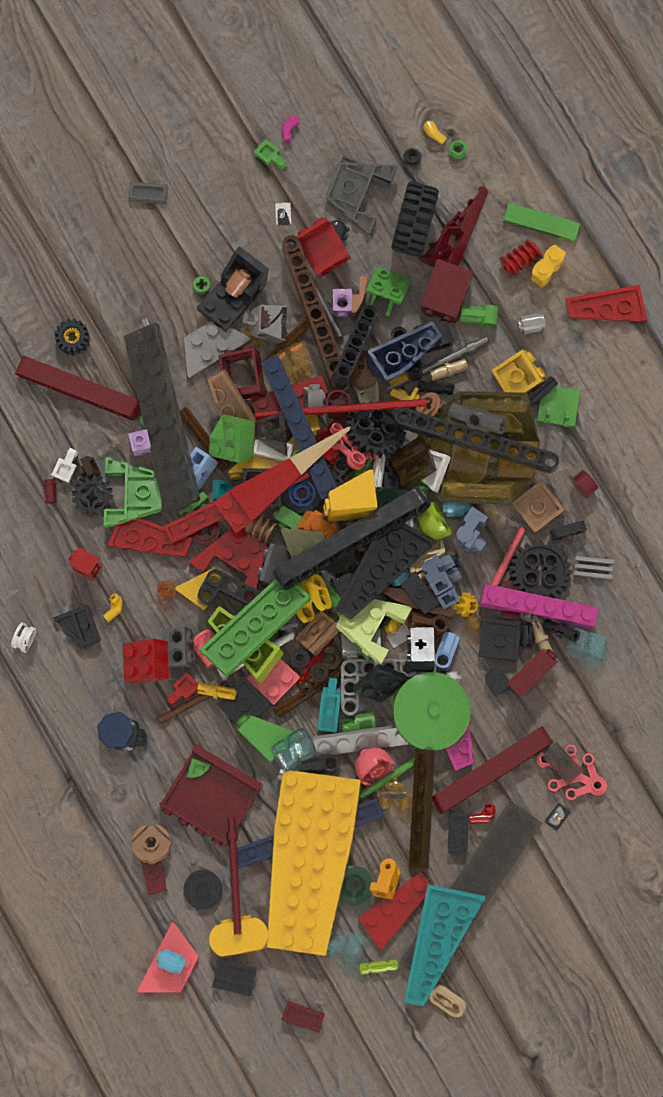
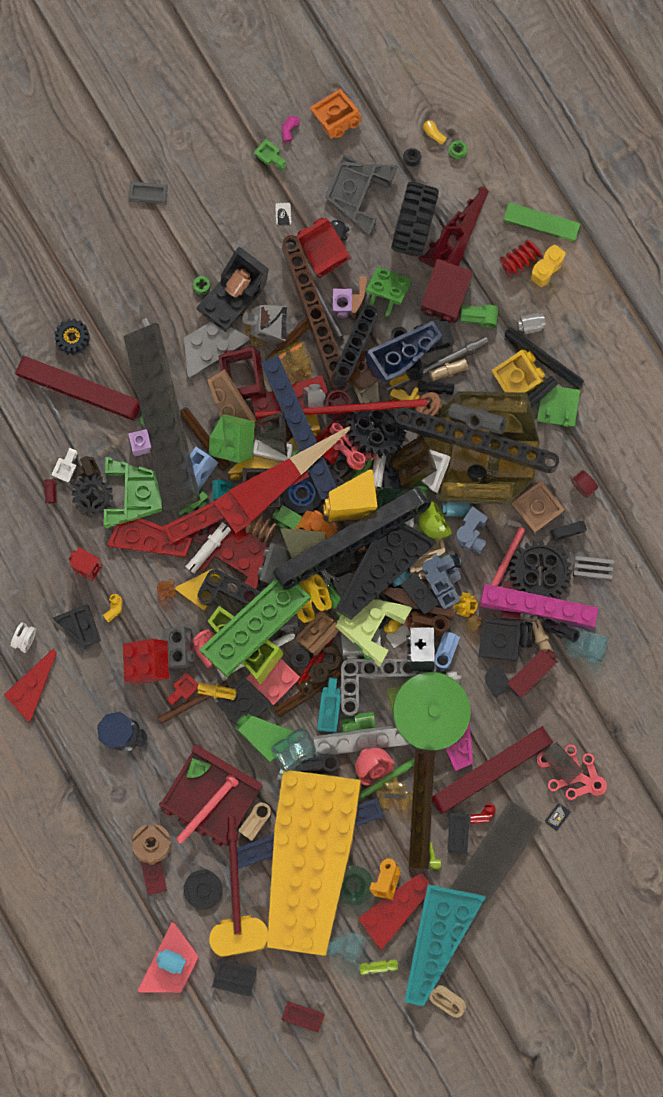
(27, 691): none -> red wing
(212, 542): none -> white pin
(230, 781): none -> coral bar
(254, 822): none -> tan piece
(336, 114): none -> orange plate
(379, 683): black plate -> none
(435, 864): none -> lime hand
(476, 472): none -> black plate
(544, 358): none -> black axle
(613, 305): red wing -> none

